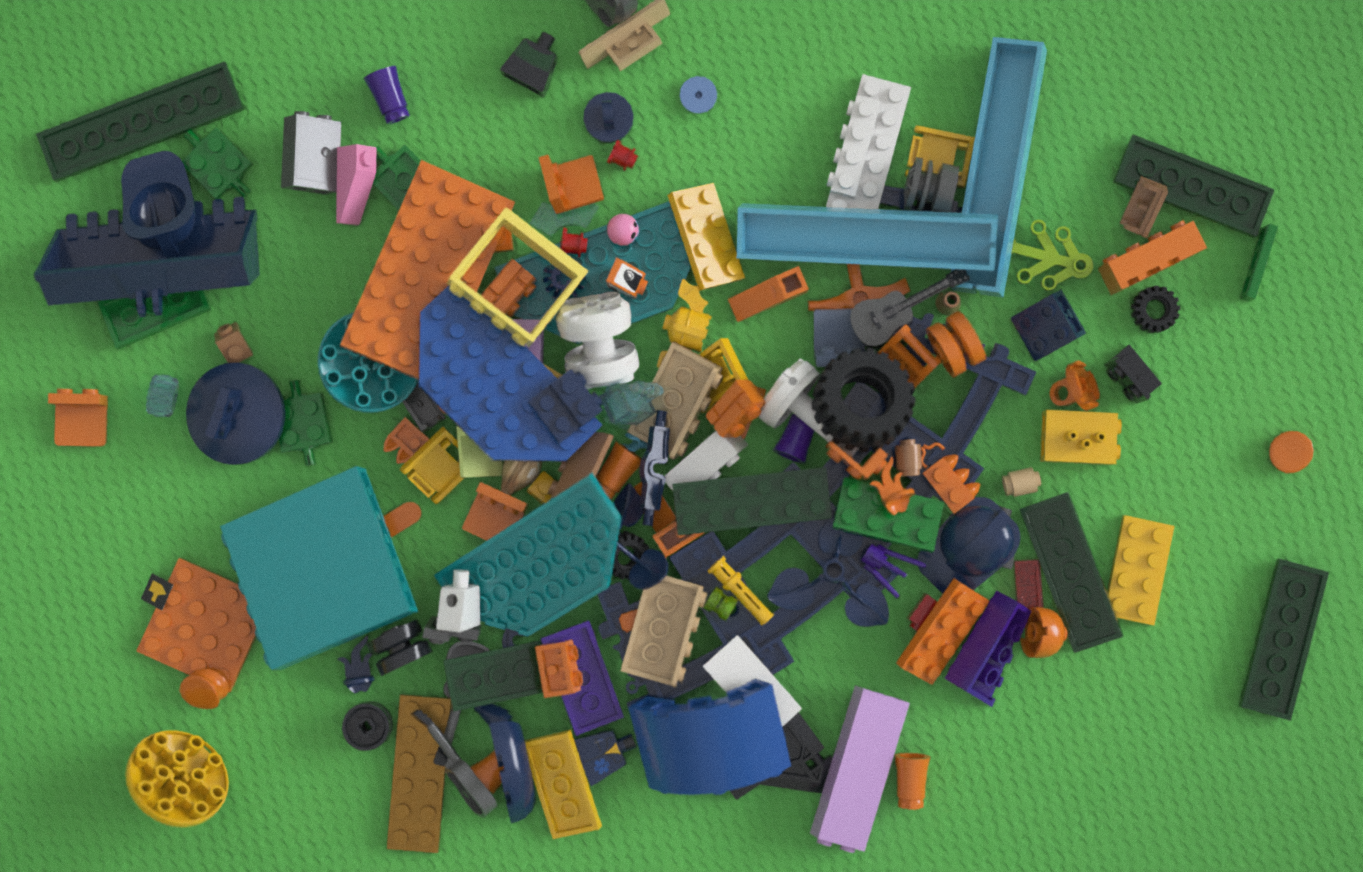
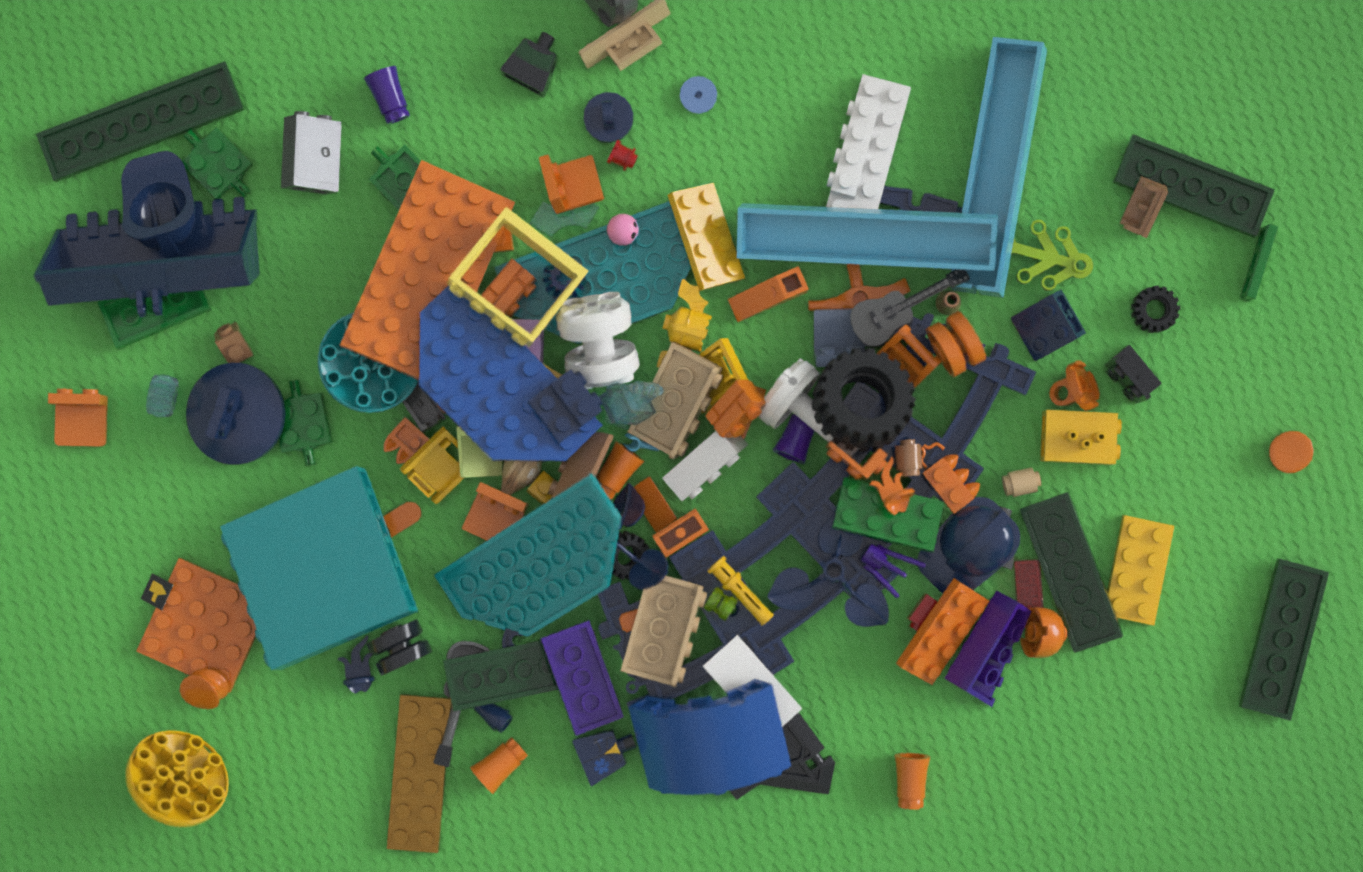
(354, 181): bright pink slope -> none
(356, 732): black wheel -> none
(440, 636): dark grey plate -> none
(459, 604): white torso -> none
(459, 772): dark grey piece -> none
(517, 774): dark blue brick -> none
(559, 668): orange bracket -> none
(562, 785): yellow plate -> none
(573, 243): red brick -> none
(626, 279): slope -> none
(653, 482): dark blue piece -> none
(751, 501): dark green plate -> none
(859, 769): lavender brick -> none
(930, 187): dark grey wheel -> none
(940, 148): yellow container -> none
(1156, 255): orange wedge -> none

